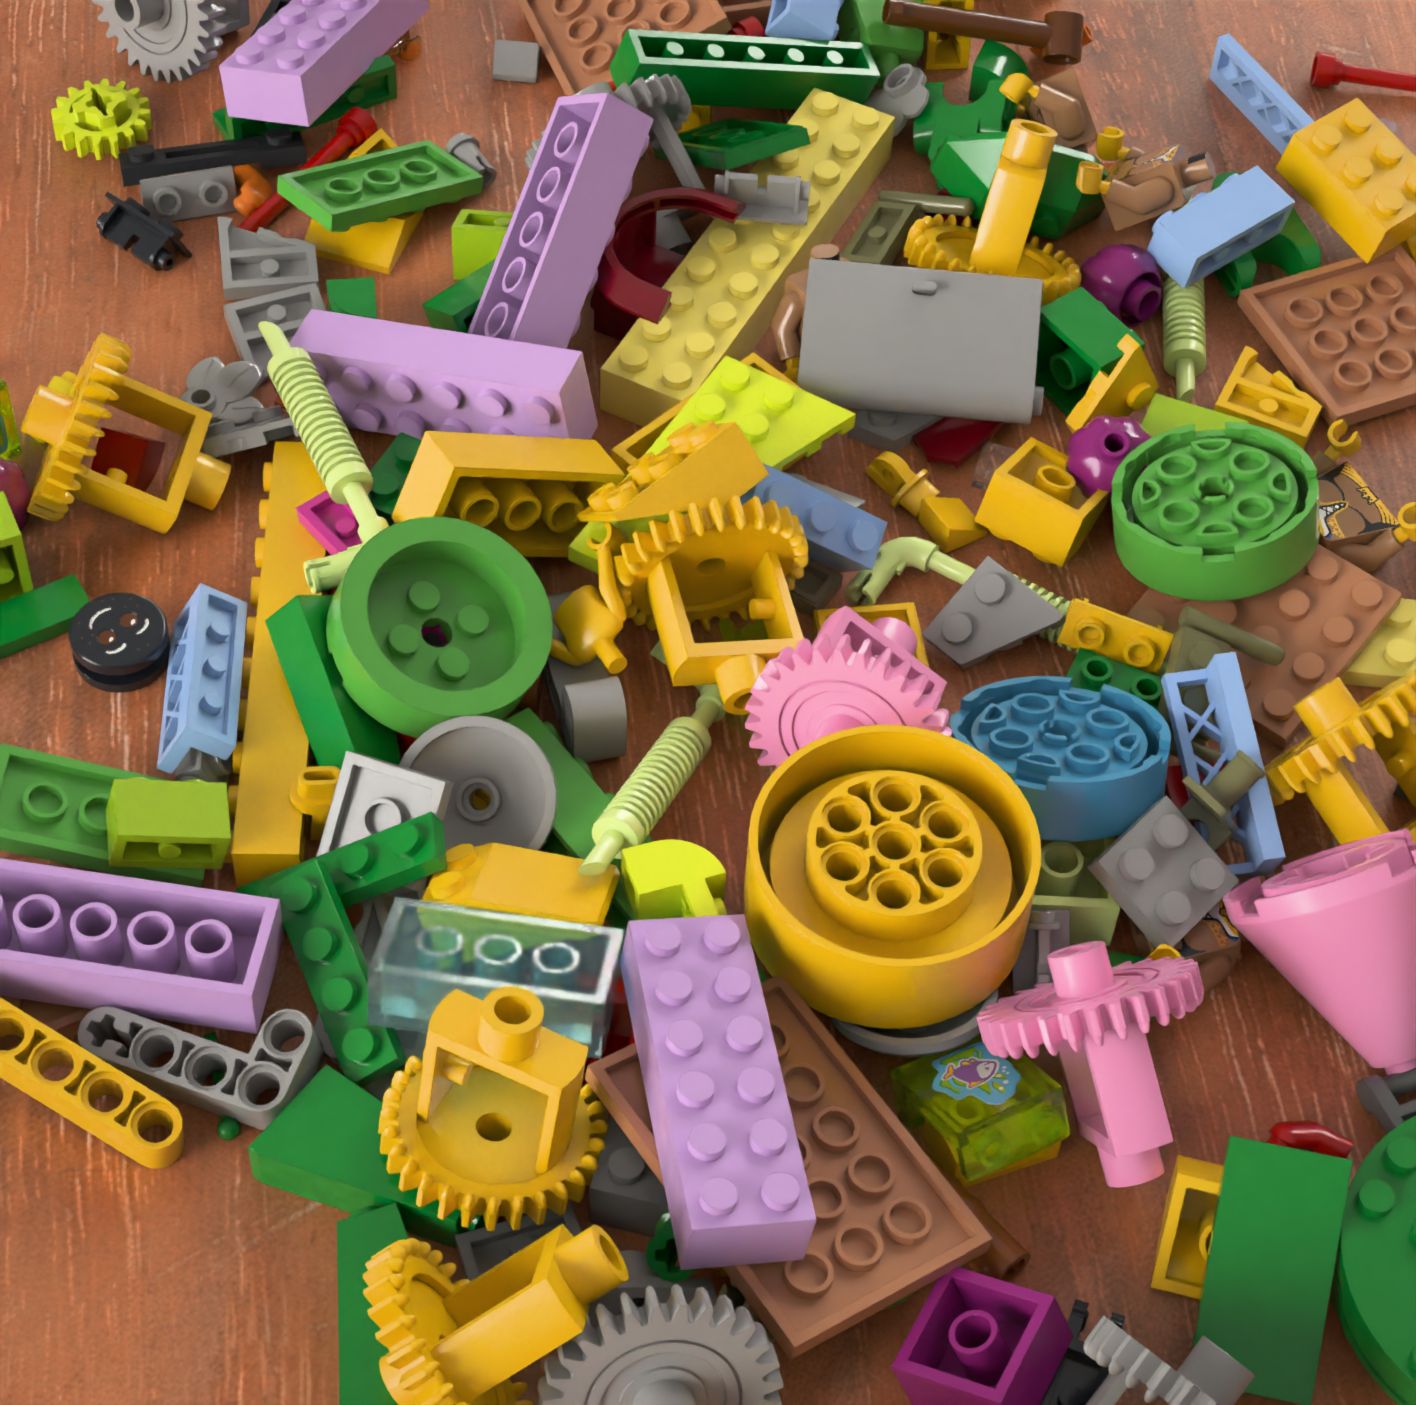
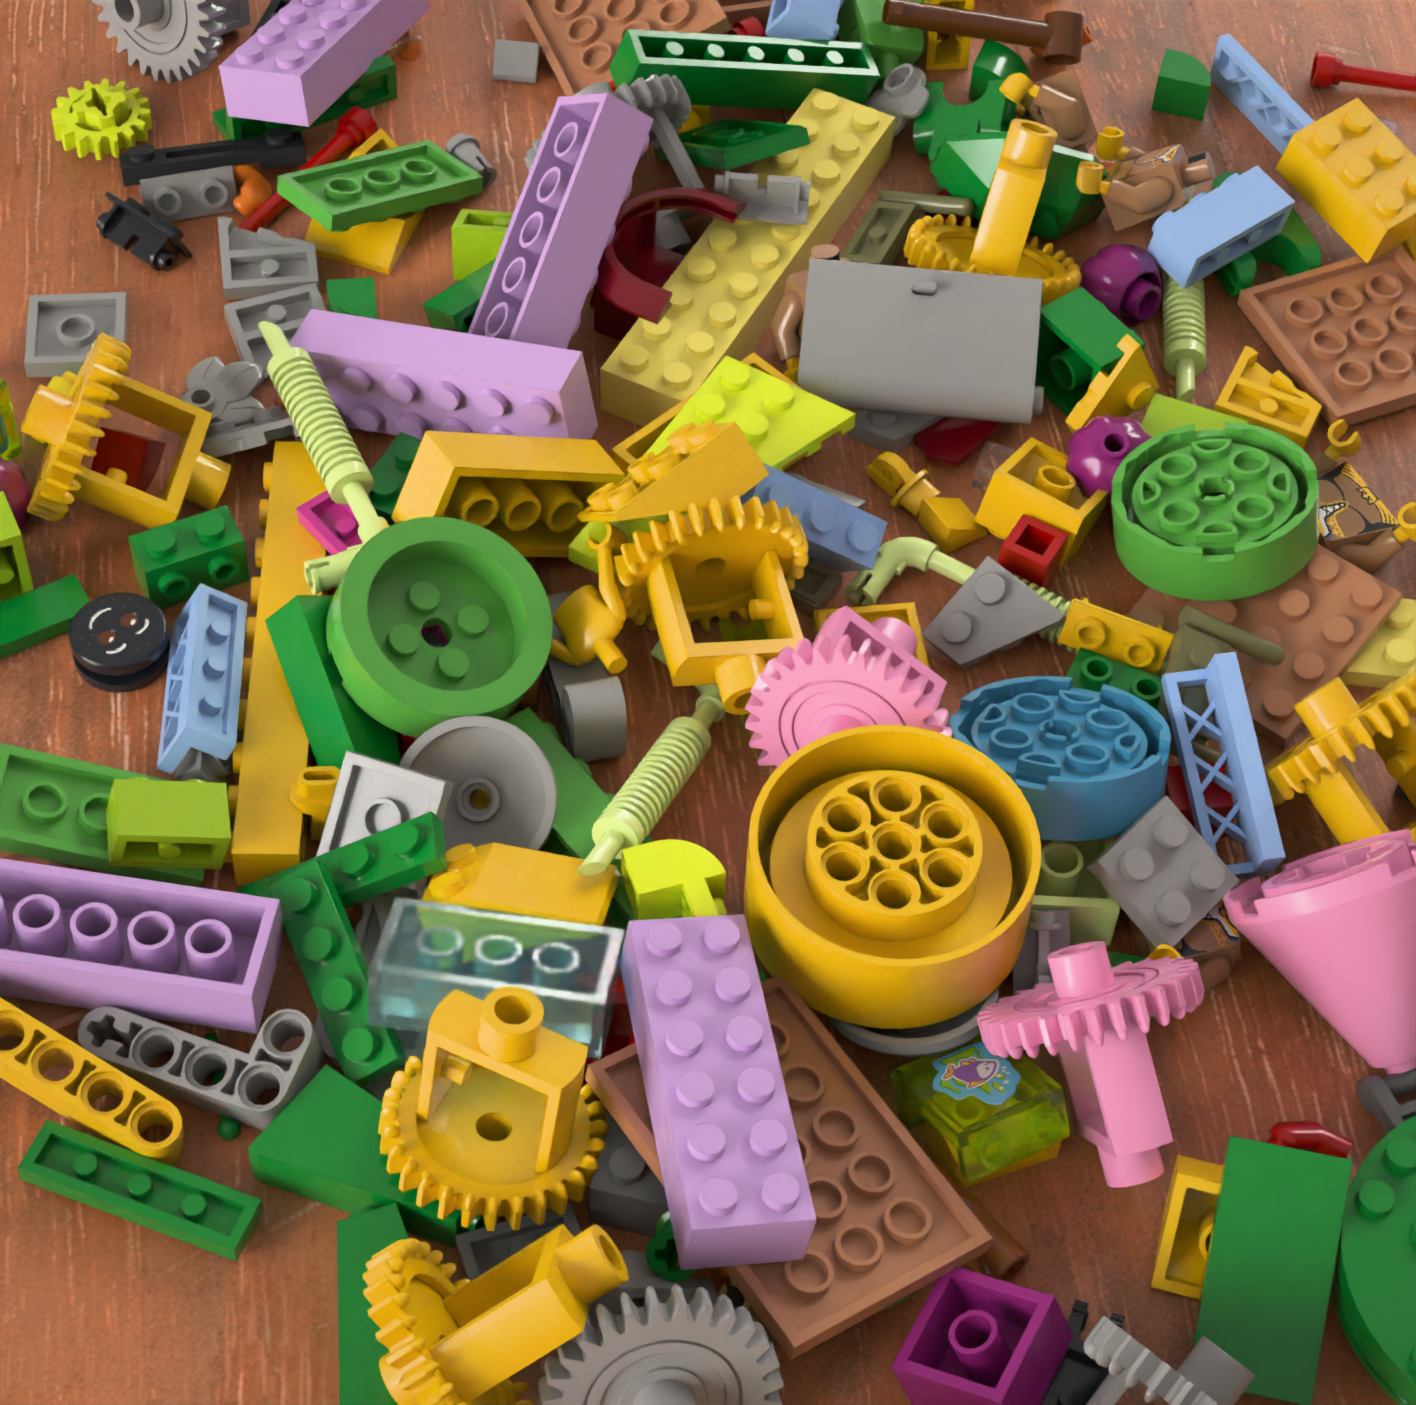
(65, 327): none -> light grey plate
(141, 1190): none -> green plate
(188, 552): none -> green brick
(1033, 551): none -> red brick
(1182, 86): none -> green brick
(1213, 801): olive bracket -> none

